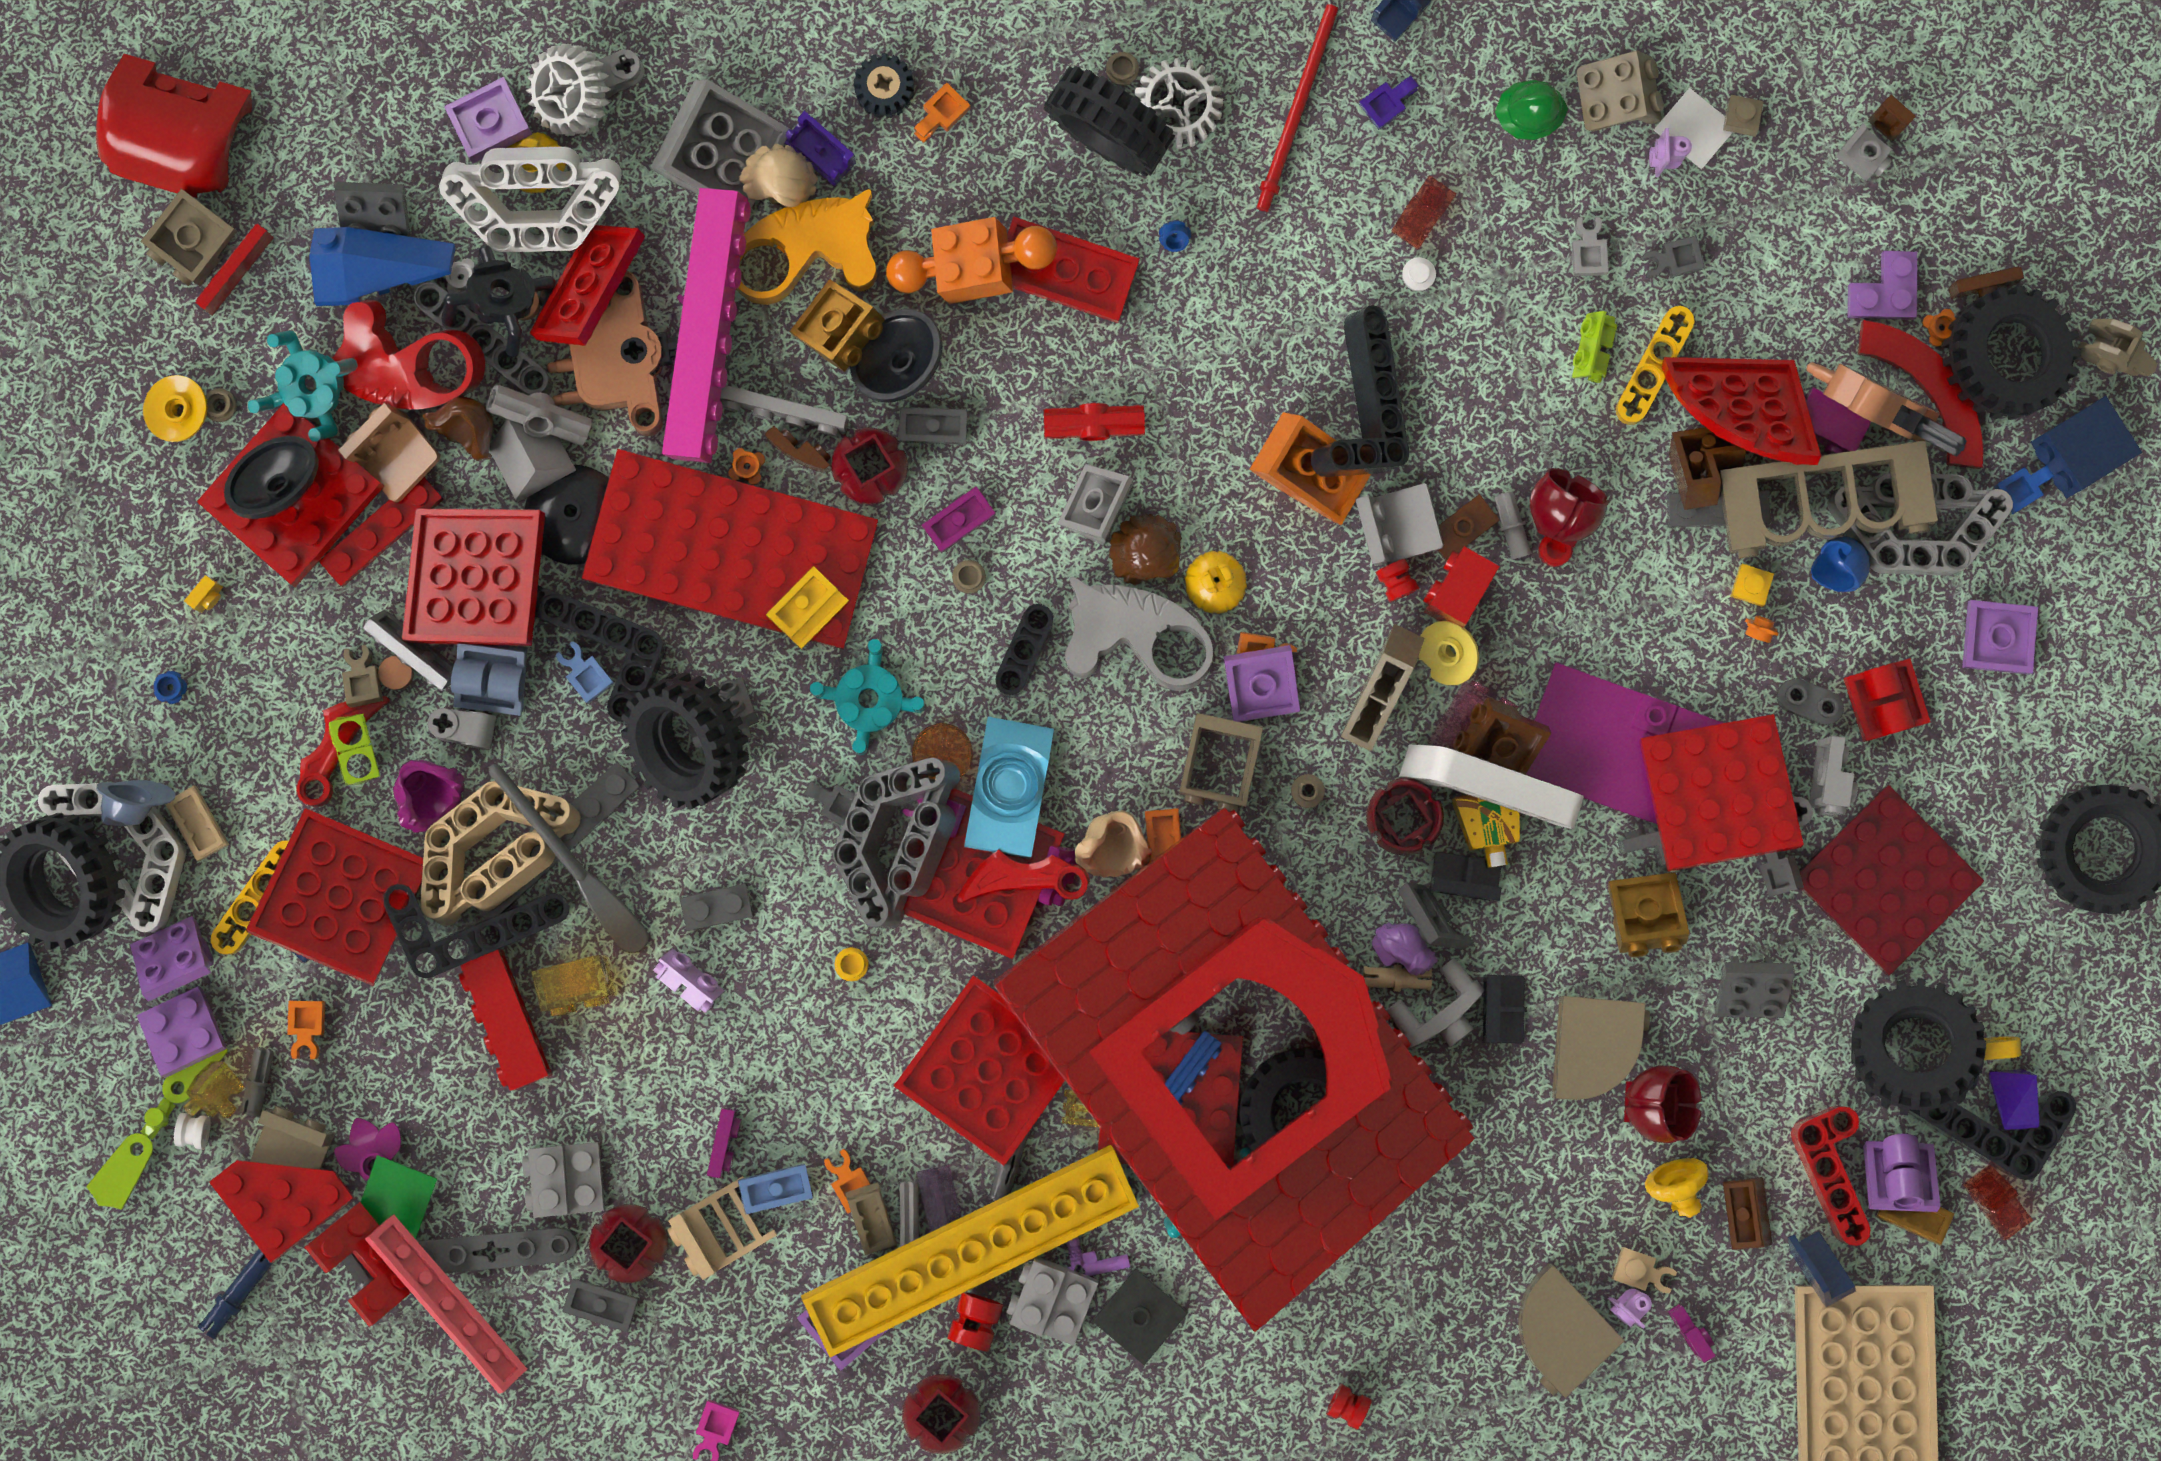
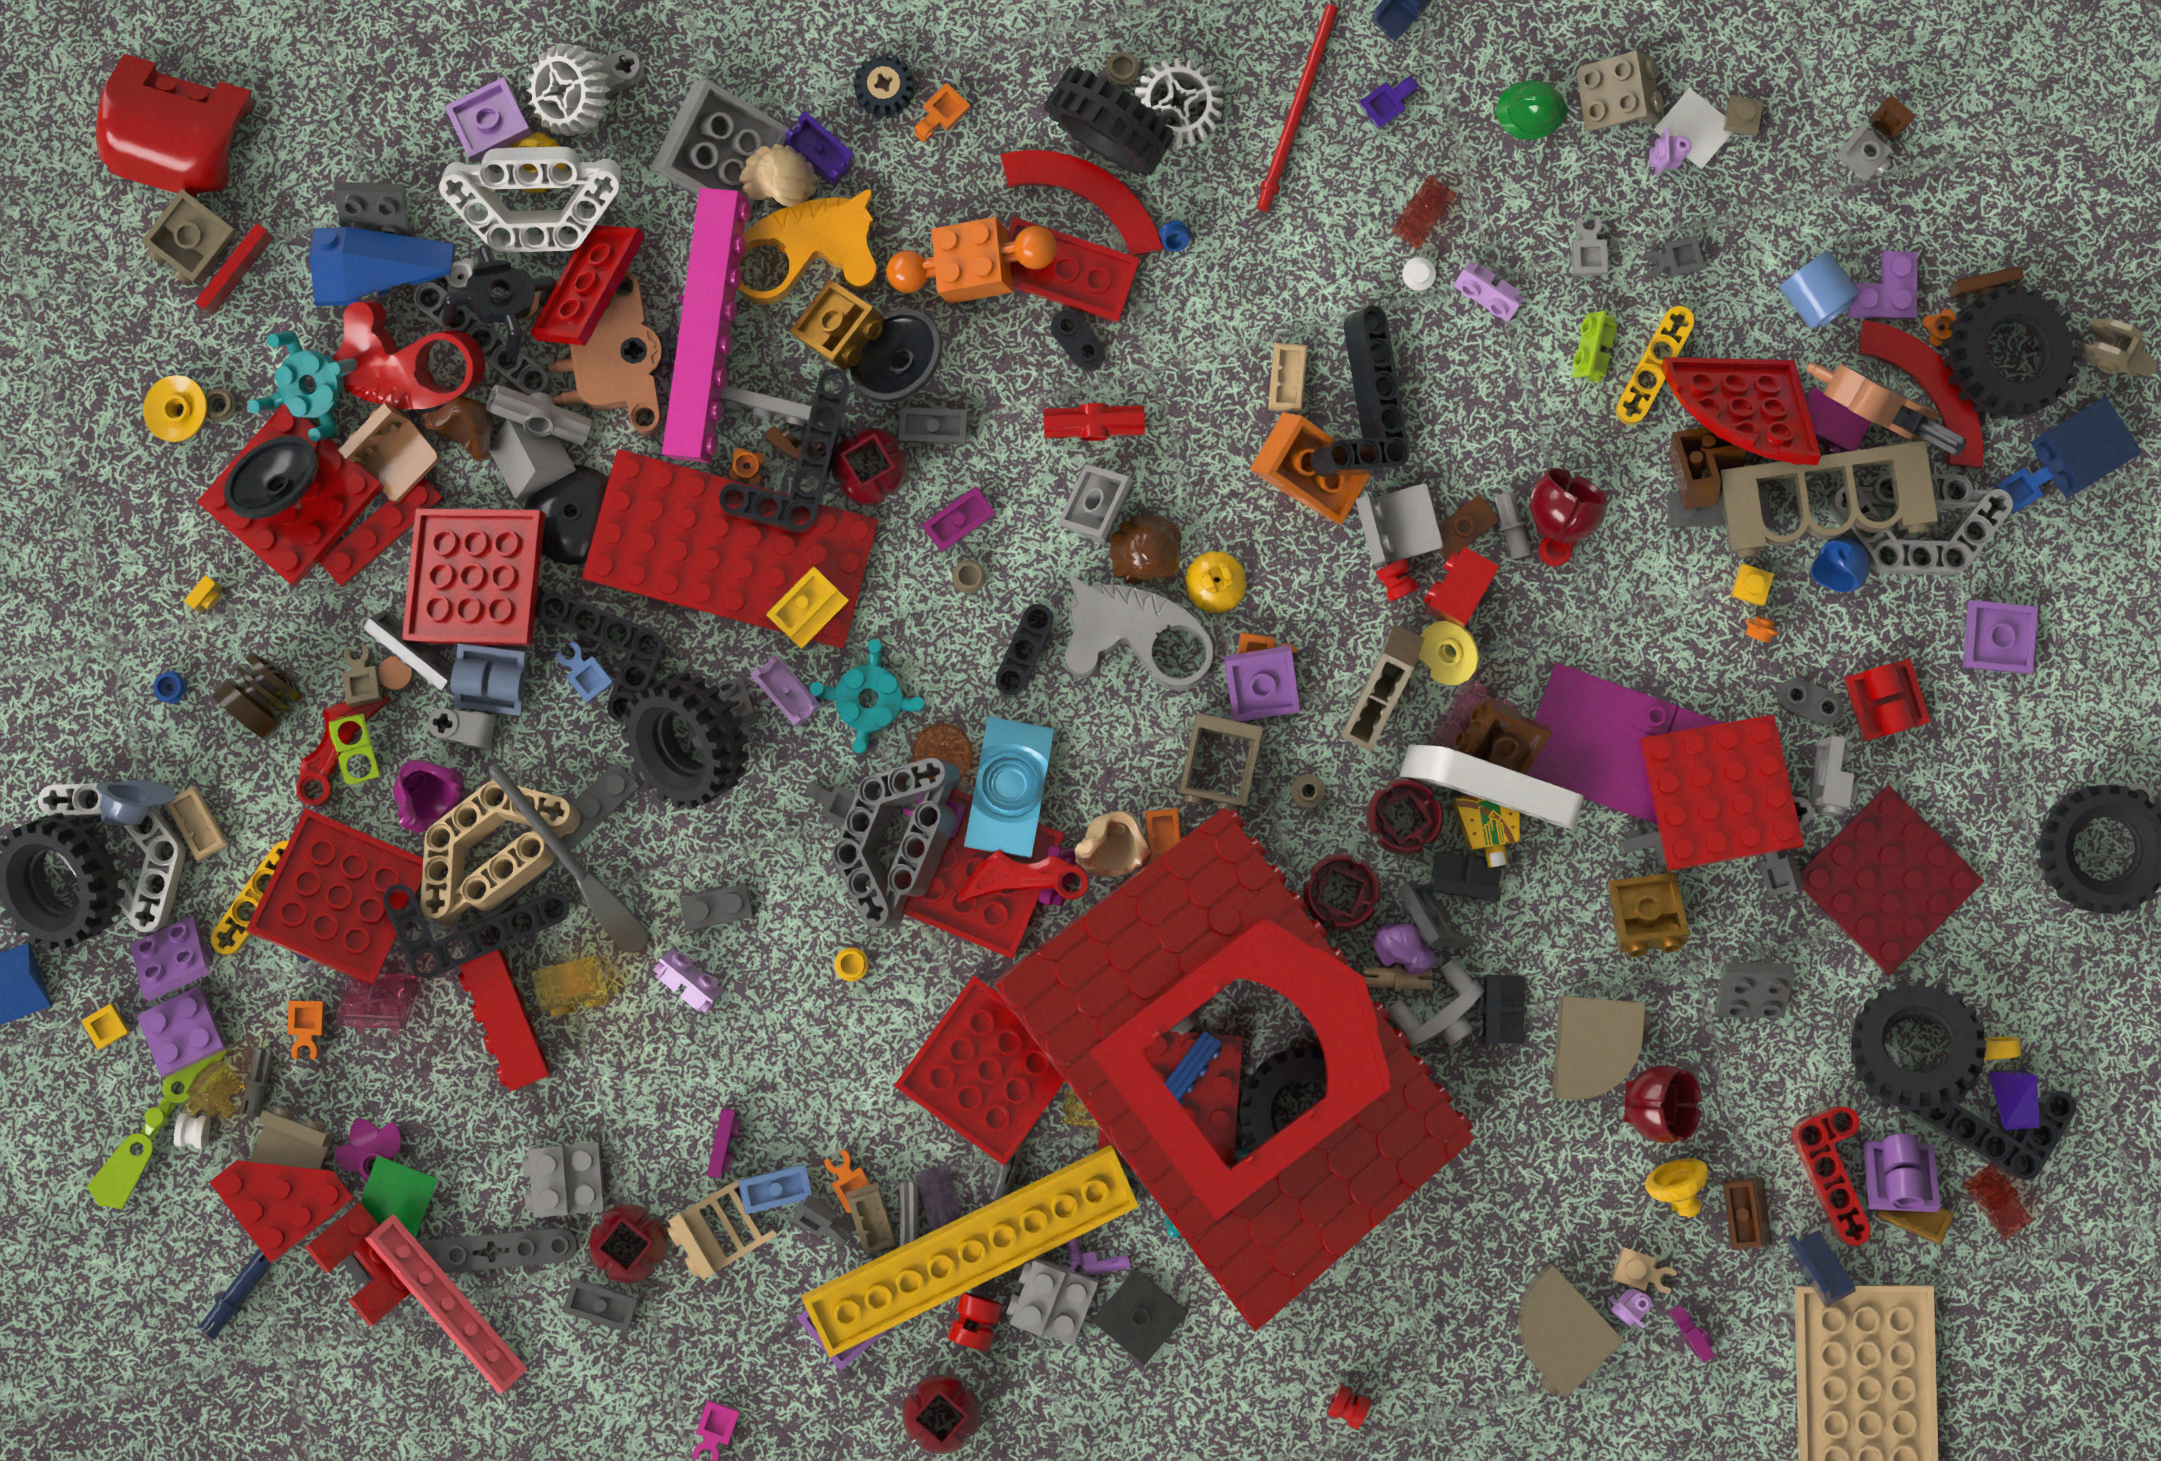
(106, 1026): none -> yellow plate
(259, 695): none -> dark brown wheel
(378, 1006): none -> clear pink plate
(786, 690): none -> lavender hinge
(805, 467): none -> black beam
(820, 1219): none -> dark grey plate
(1077, 339): none -> black plate
(1090, 183): none -> red tile
(1287, 377): none -> tan plate
(1357, 871): none -> dark red piece
(1499, 300): none -> lavender hinge
(1820, 291): none -> medium blue piece

